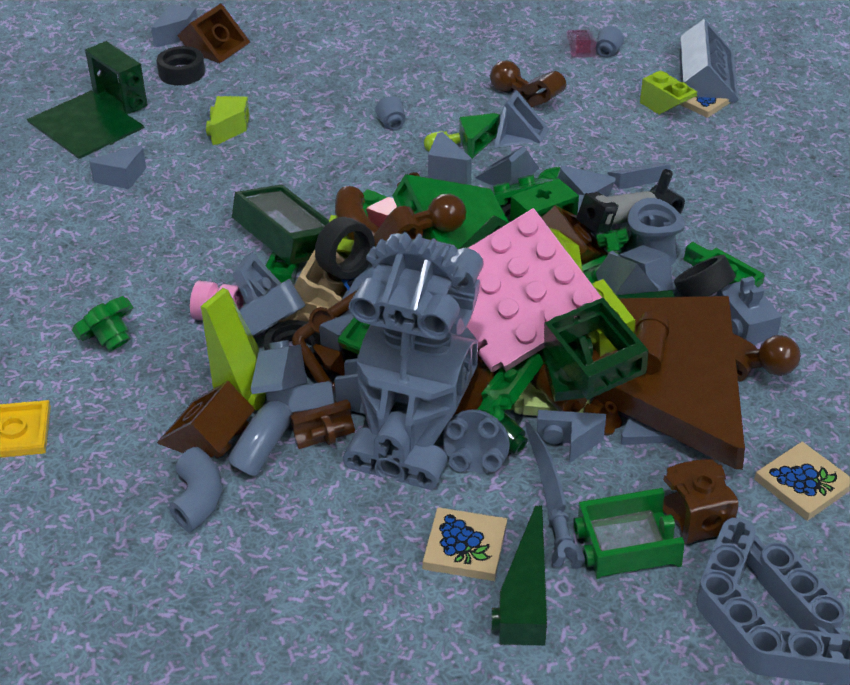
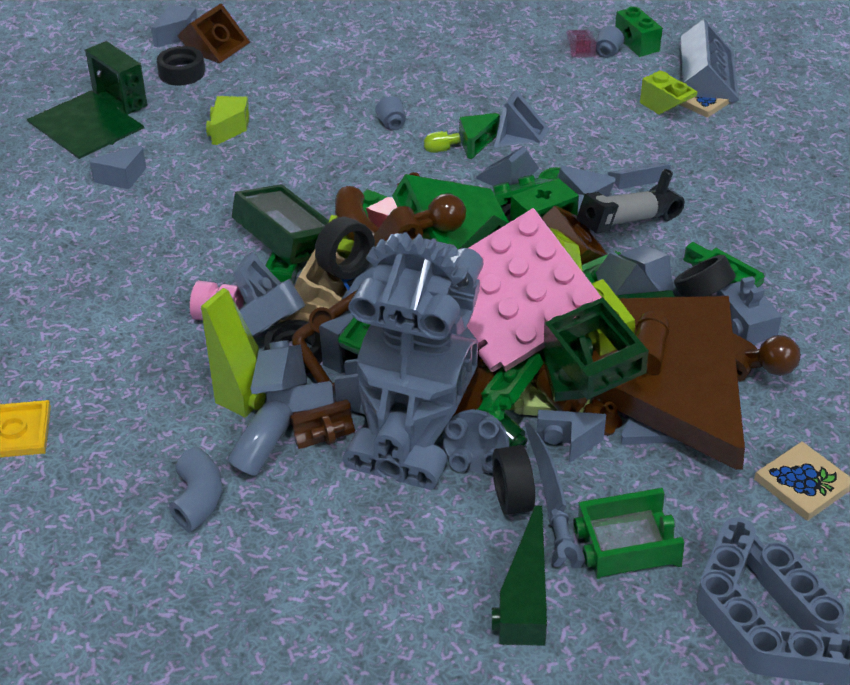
(106, 323): green plant -> none
(210, 422): reddish brown slope -> none
(330, 359): reddish brown slope -> none
(448, 161): sand blue slope -> none
(465, 544): tan tile -> none
(507, 77): reddish brown beam -> none
(513, 479): none -> black tyre
(613, 239): green hinge -> none
(639, 31): none -> green brick
(655, 226): sand blue hat -> none
(700, 500): reddish brown piece -> none

